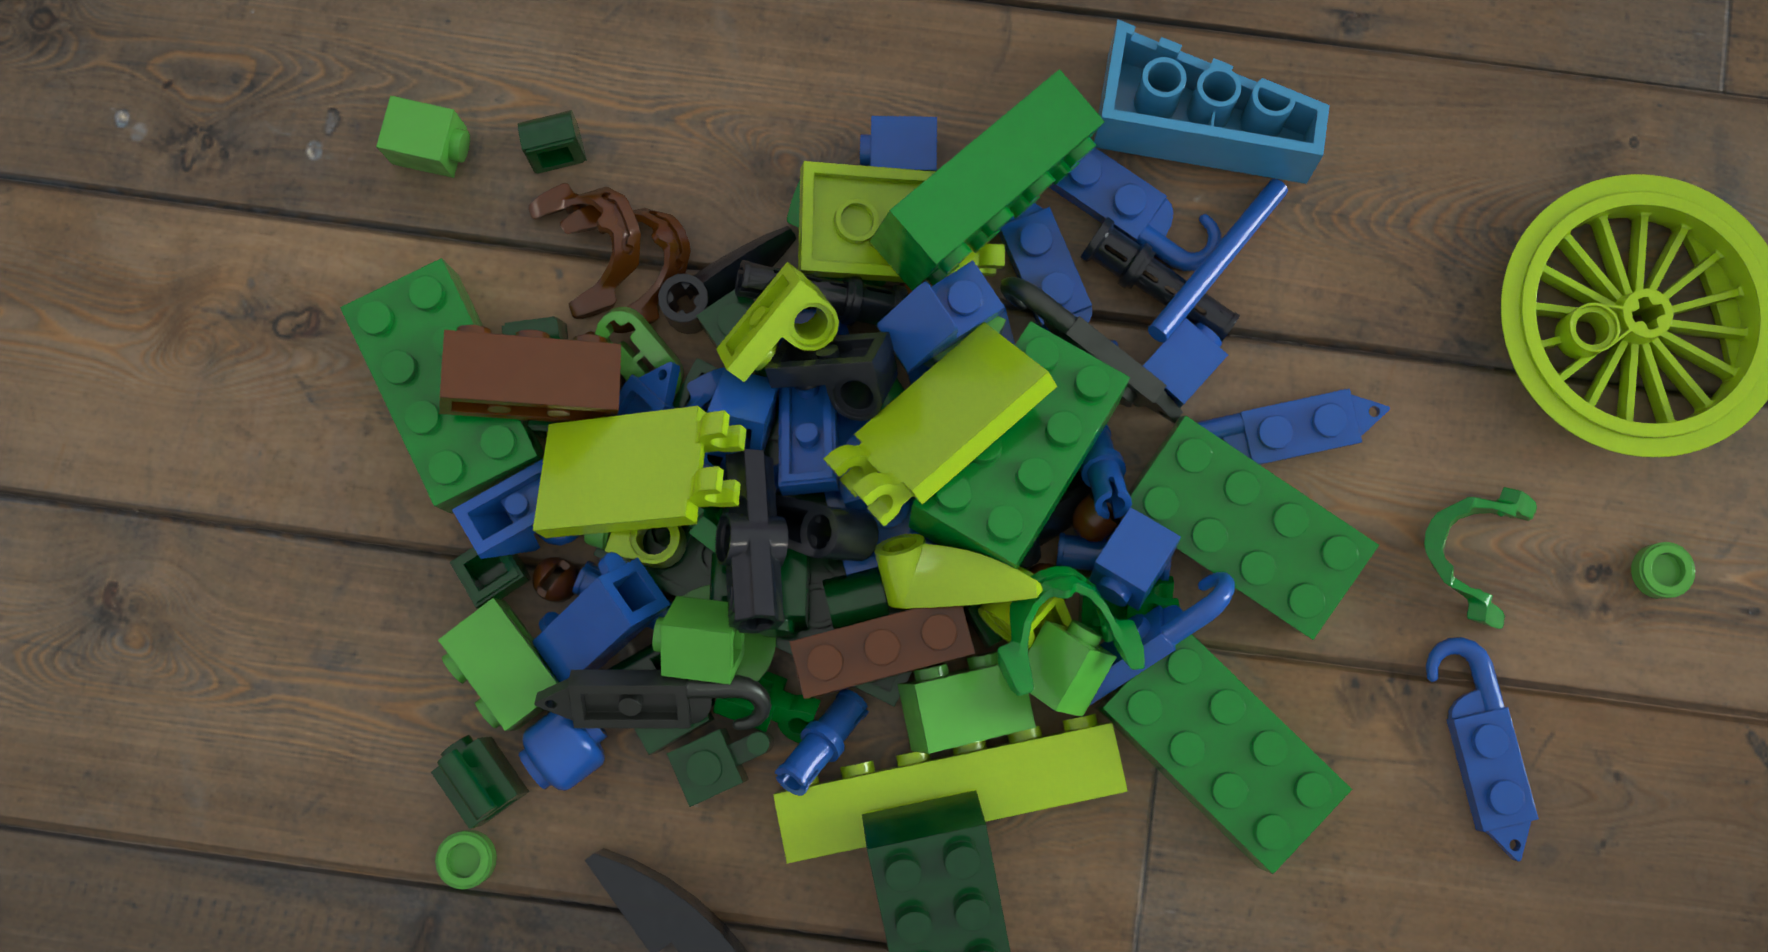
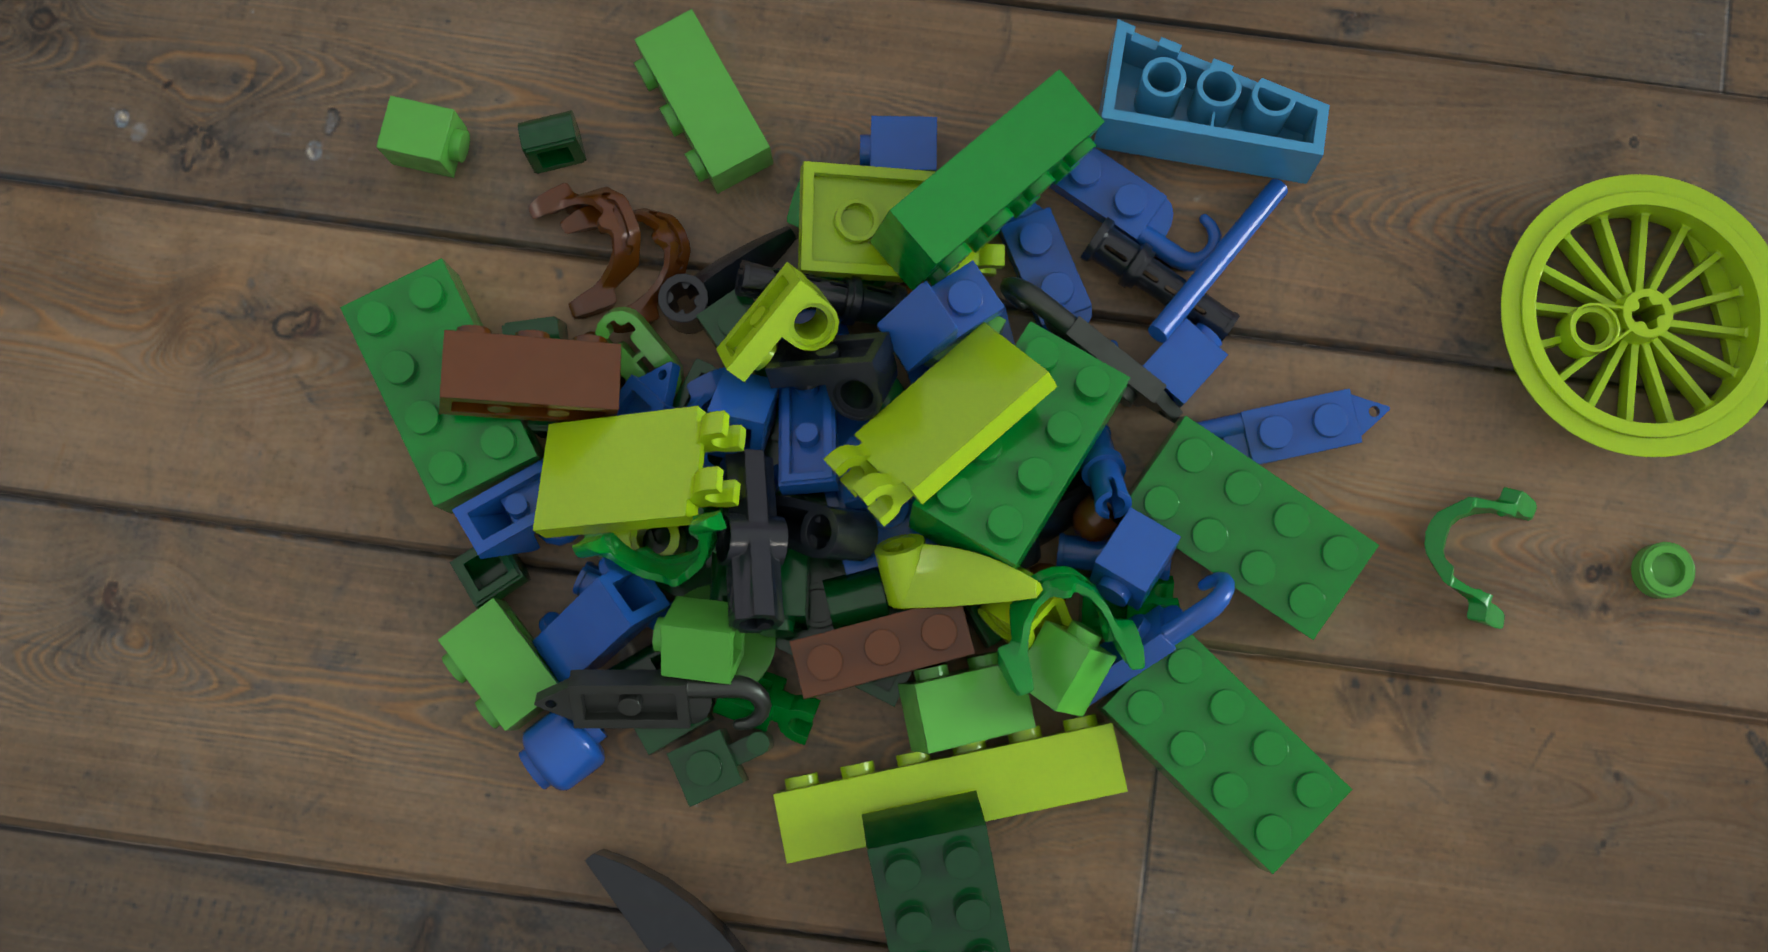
(465, 859): bright green tile -> none
(478, 779): dark green brick -> none
(562, 587): reddish brown hinge -> none
(653, 566): none -> green helmet
(702, 102): none -> bright green brick
(821, 742): blue pin -> none
(1487, 750): blue plate -> none

